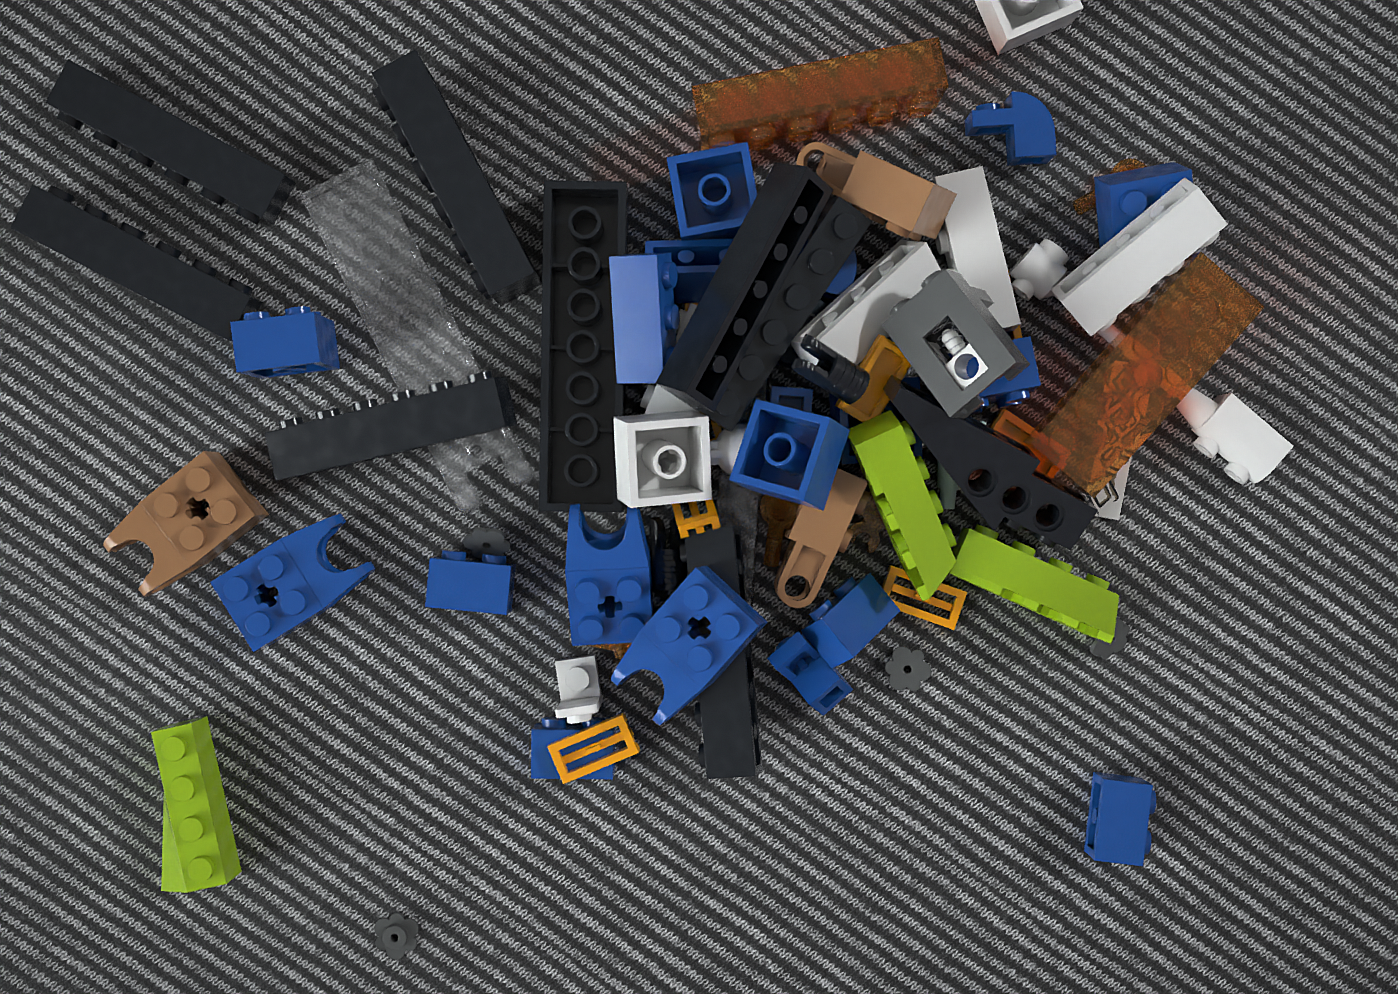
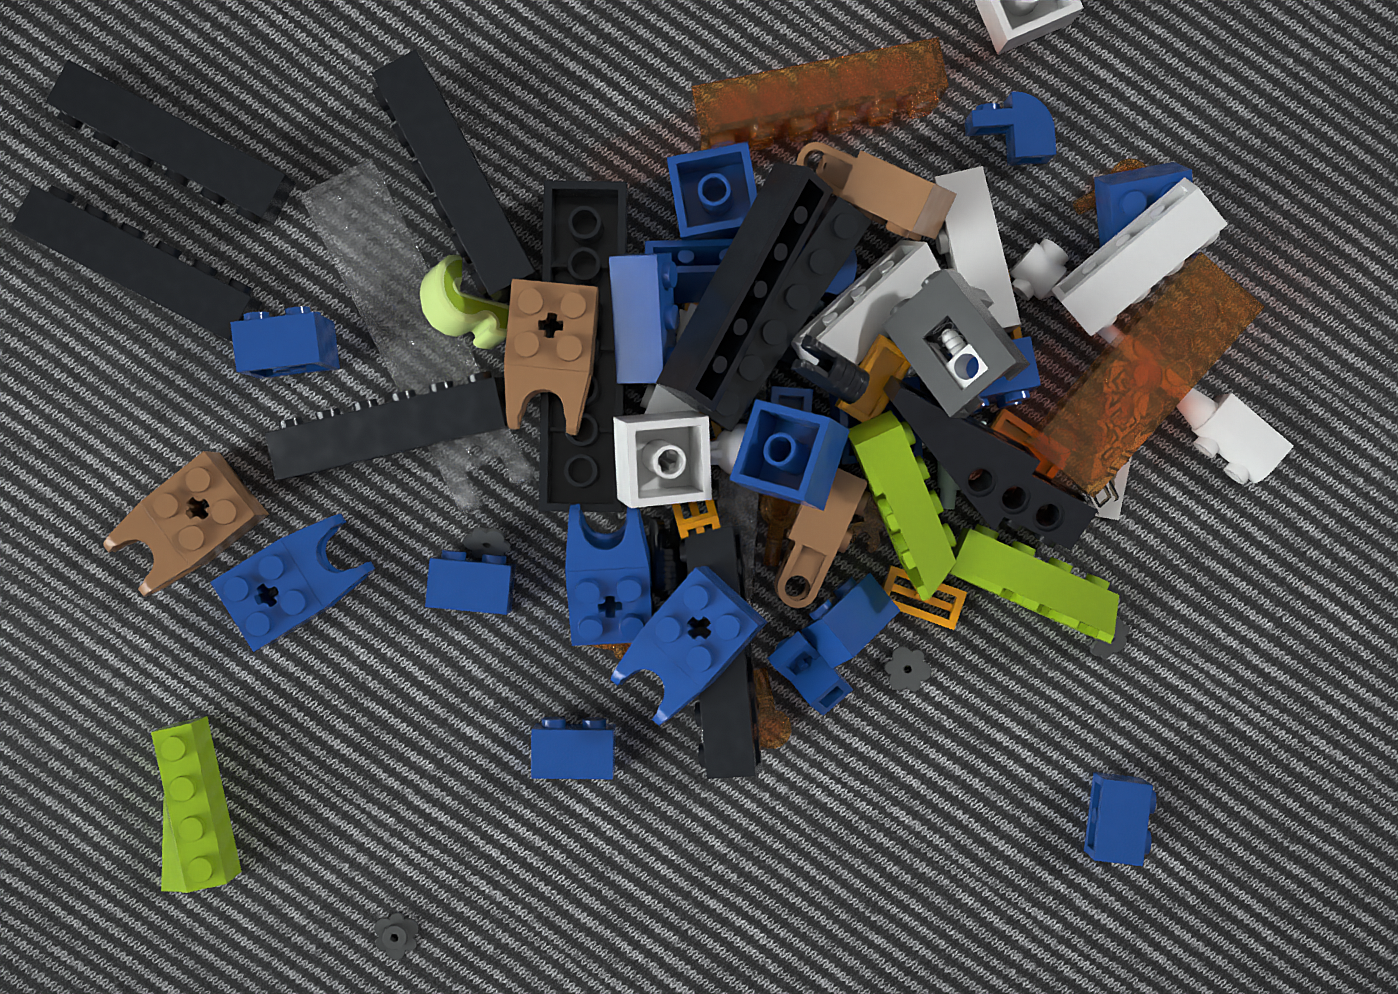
(460, 312): none -> yellowish green animal
(550, 364): none -> medium nougat brick
(578, 688): white bracket -> none
(625, 734): light orange tile -> none
(773, 723): none -> clear orange plate

